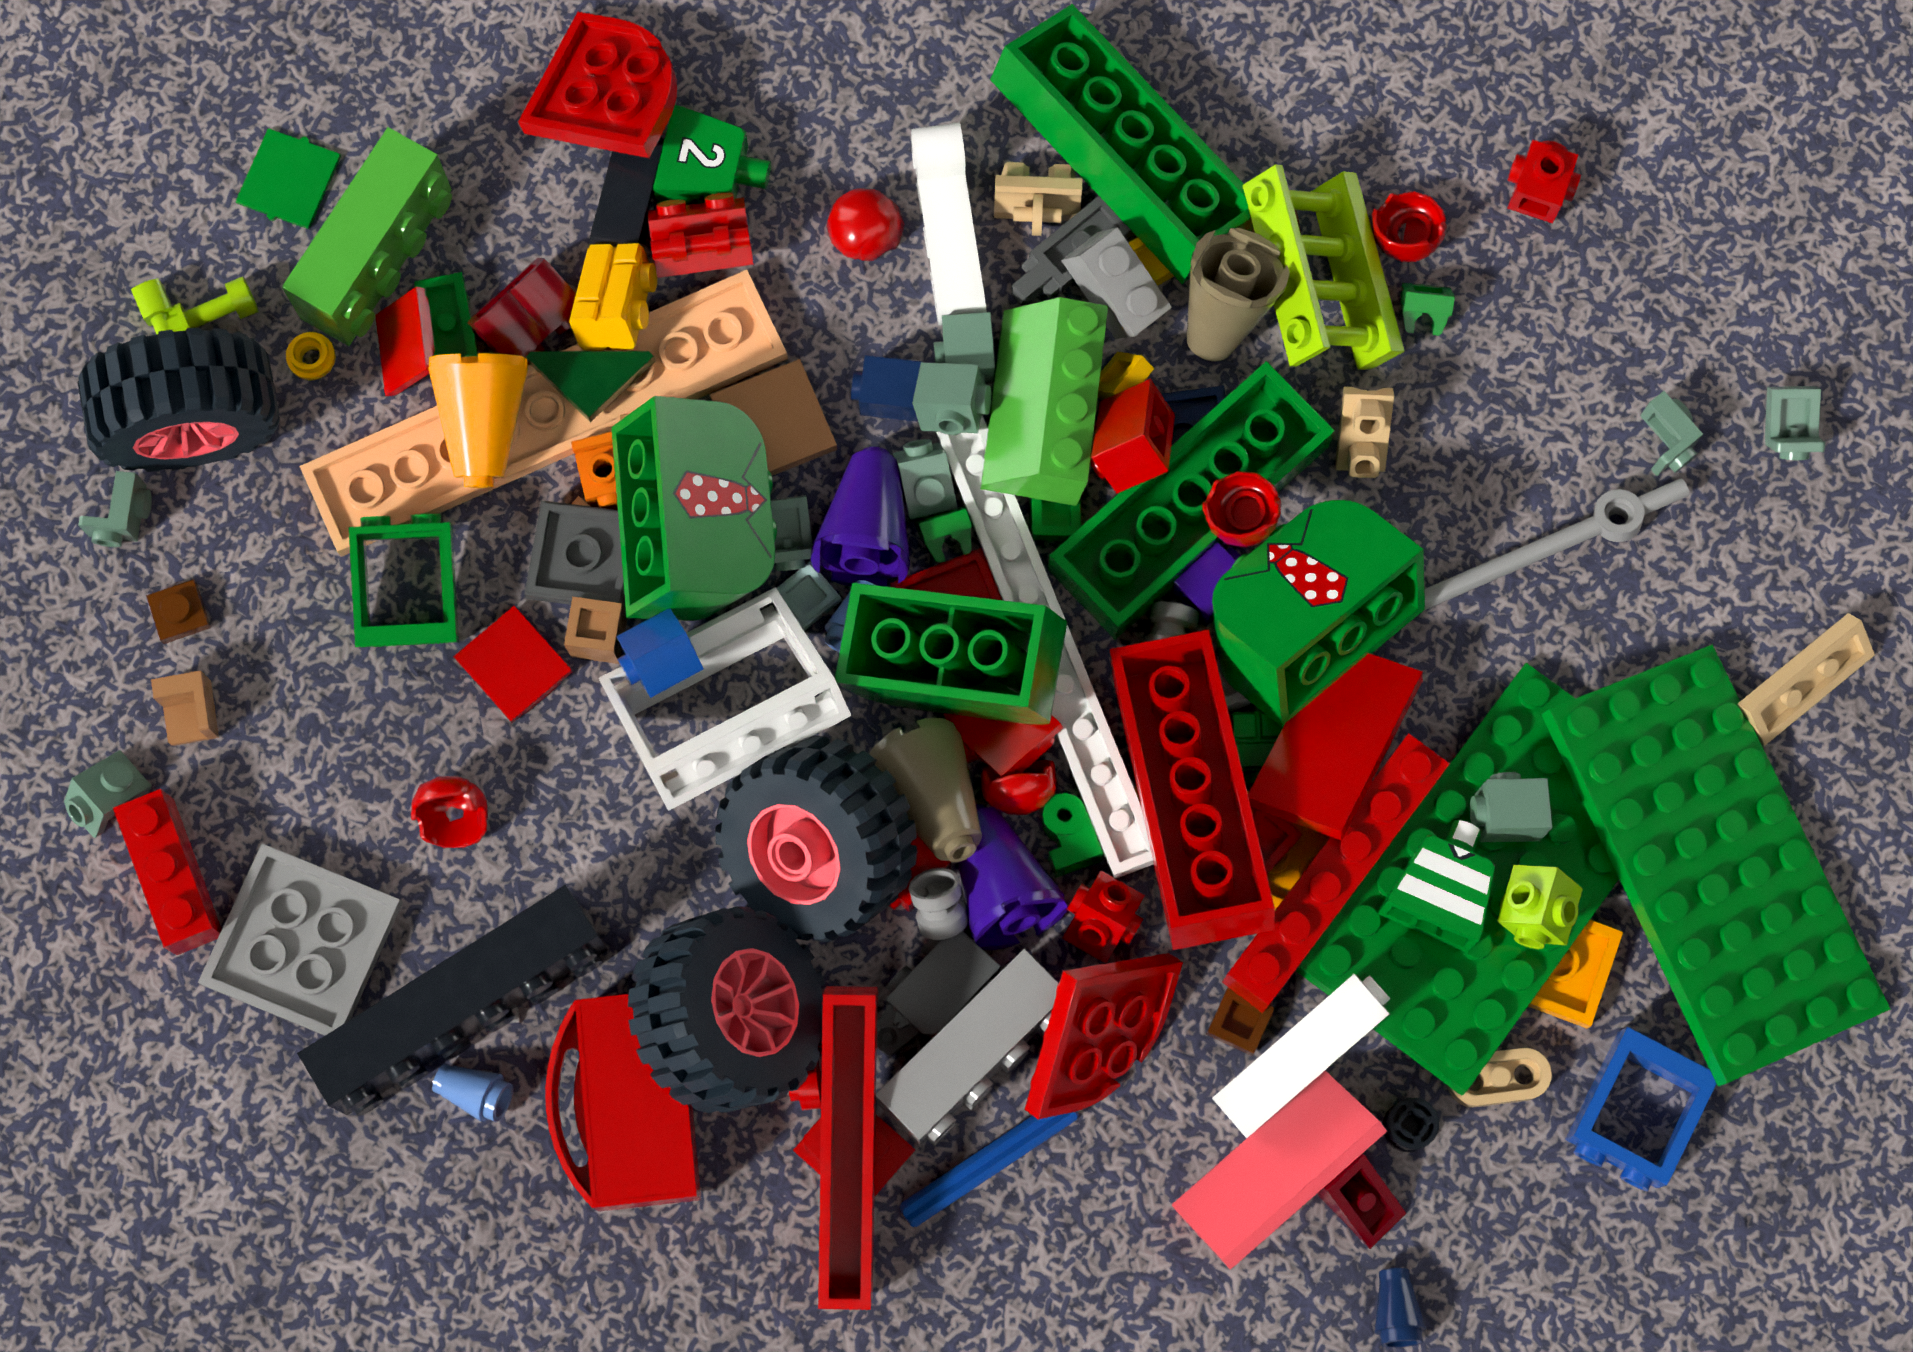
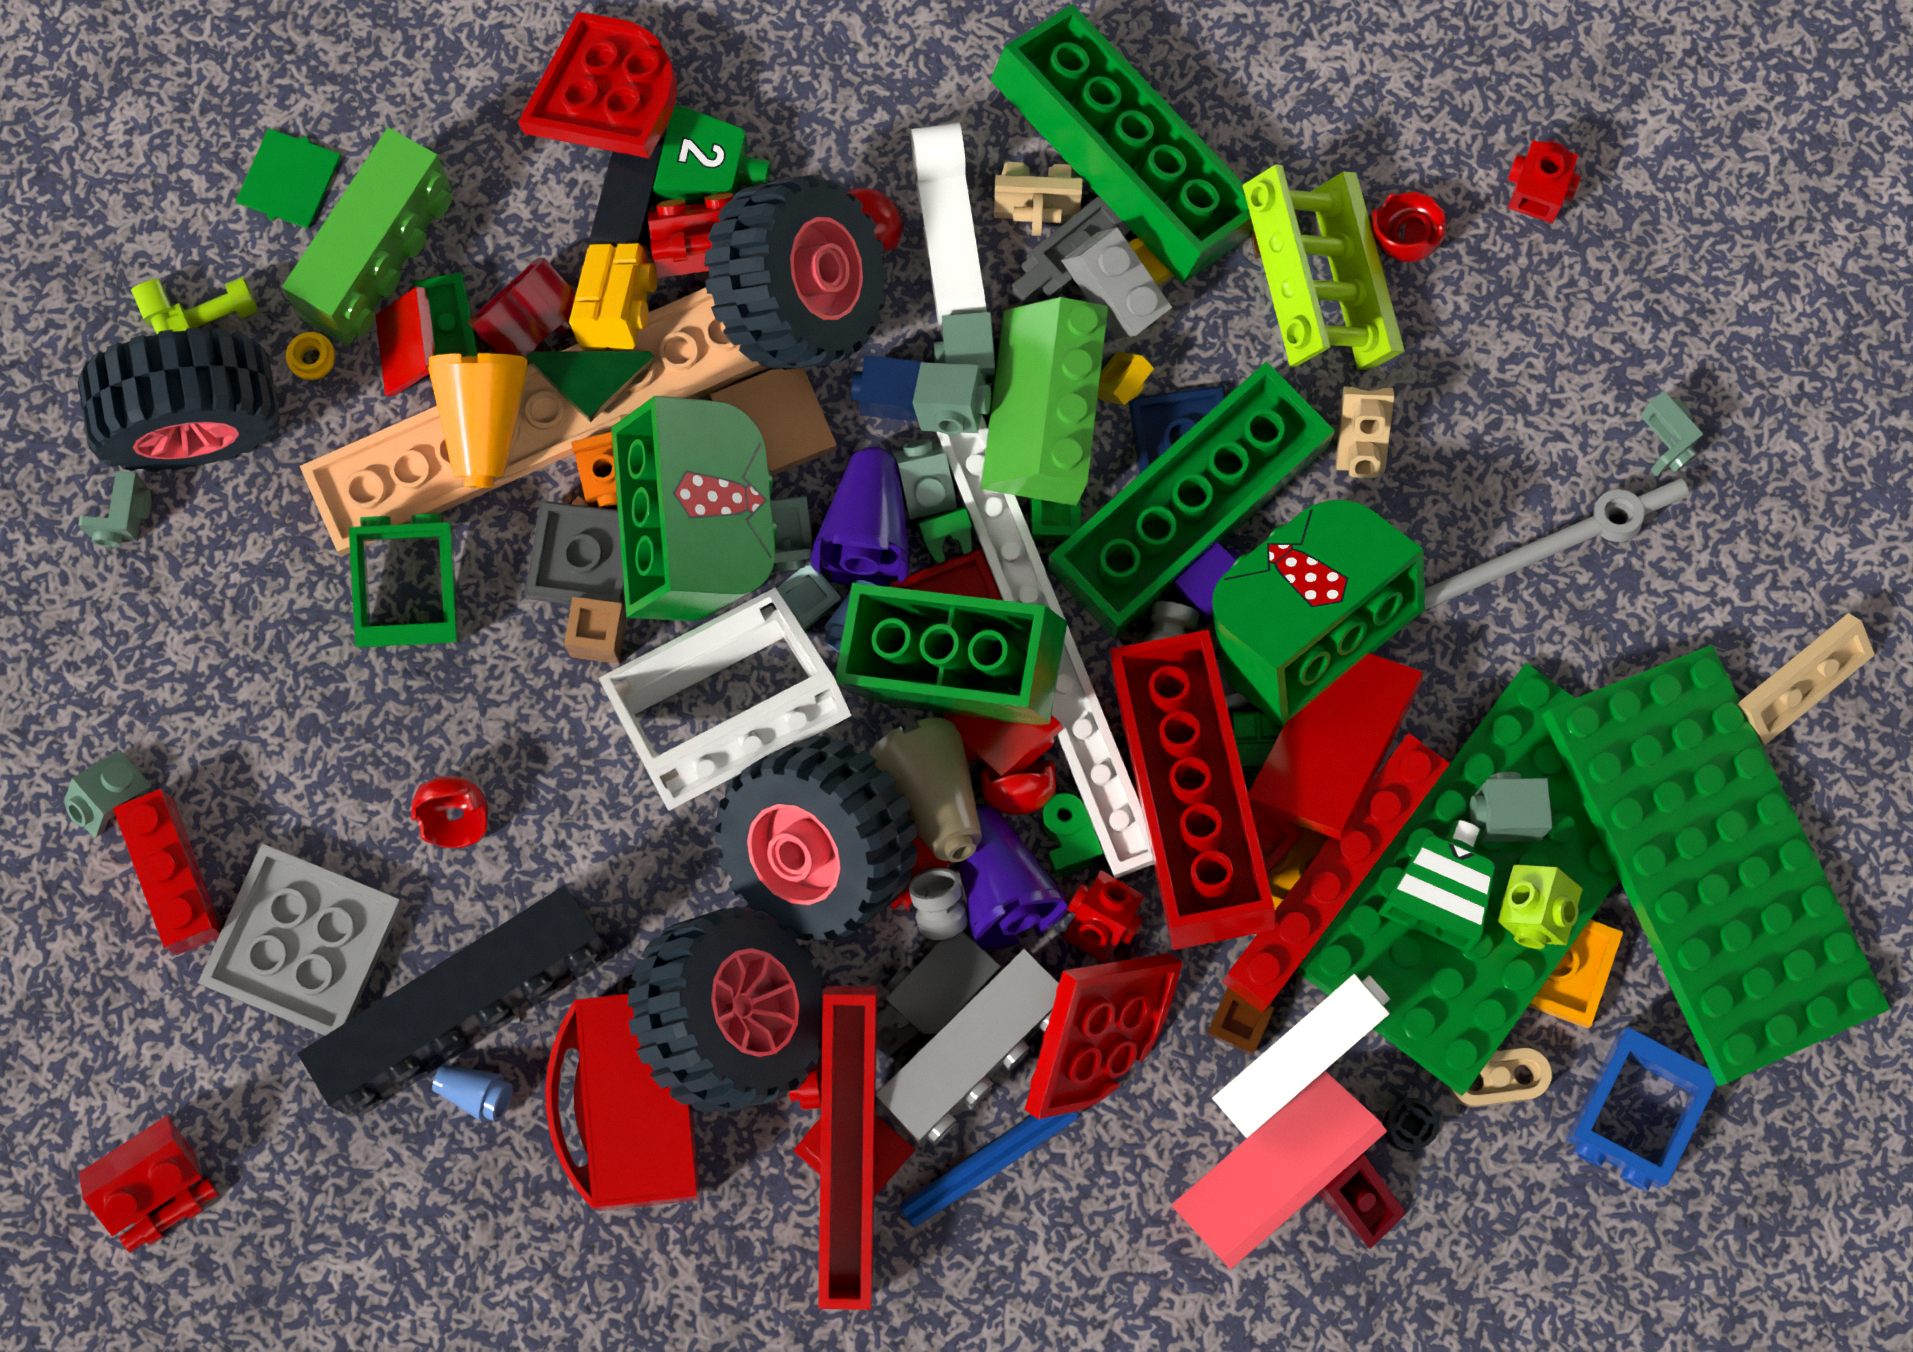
(140, 1178): none -> red brick
(178, 611): reddish brown plate -> none
(187, 707): medium nougat panel -> none
(513, 664): red piece -> none
(658, 653): blue brick -> none
(796, 272): none -> black wheel
(1132, 436): red brick -> none
(1230, 290): dark tan cone -> none
(1242, 509): red hair -> none
(1398, 1311): dark blue cone -> none
(1429, 299): green tile -> none
(1793, 421): sand green bracket -> none

